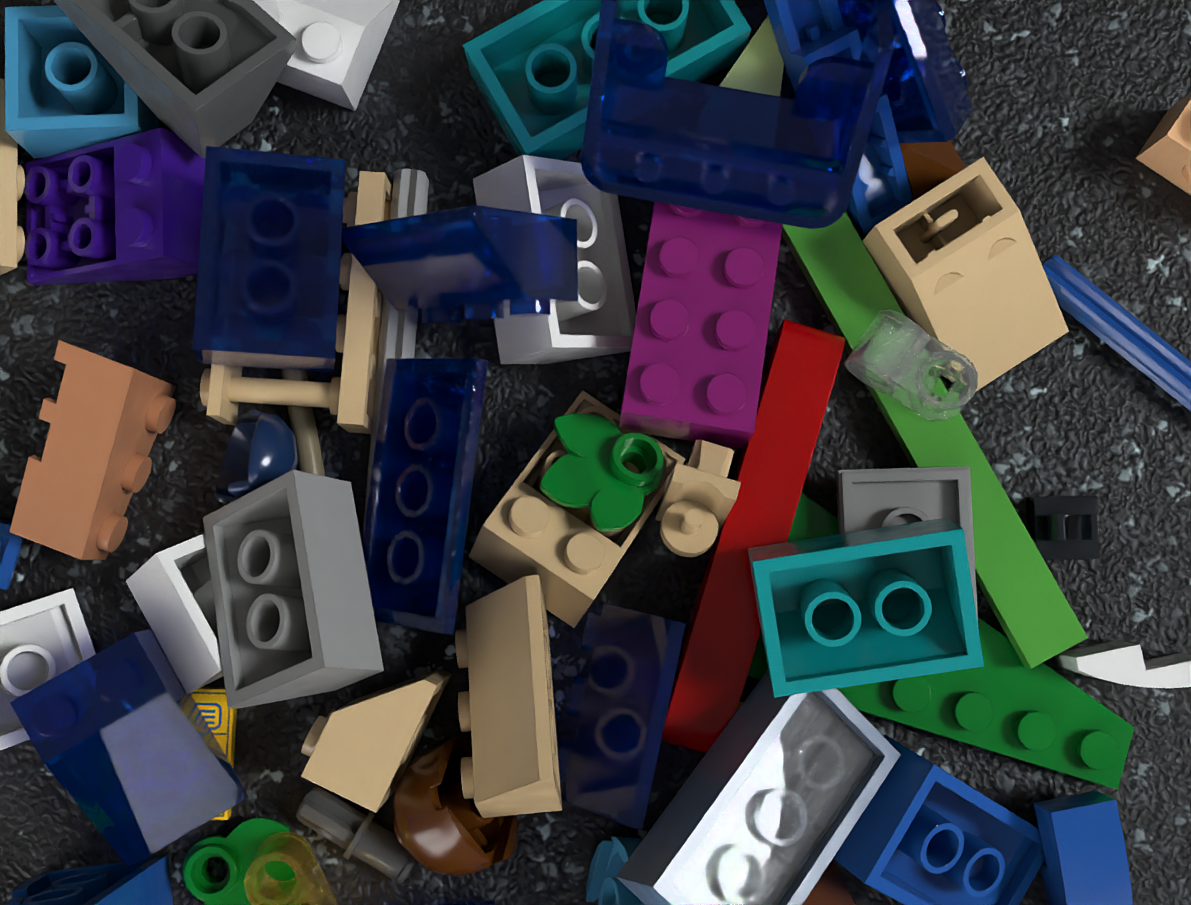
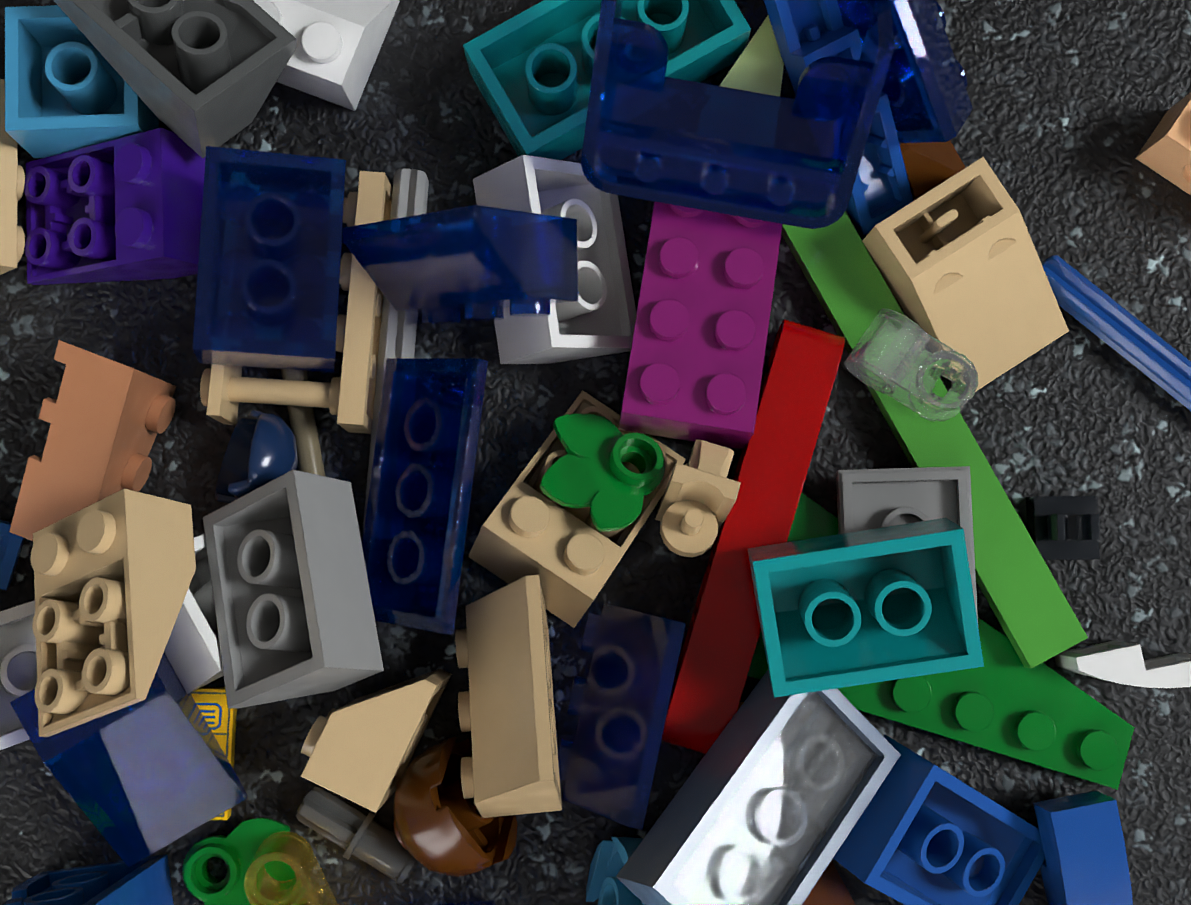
(107, 604): none -> tan slope

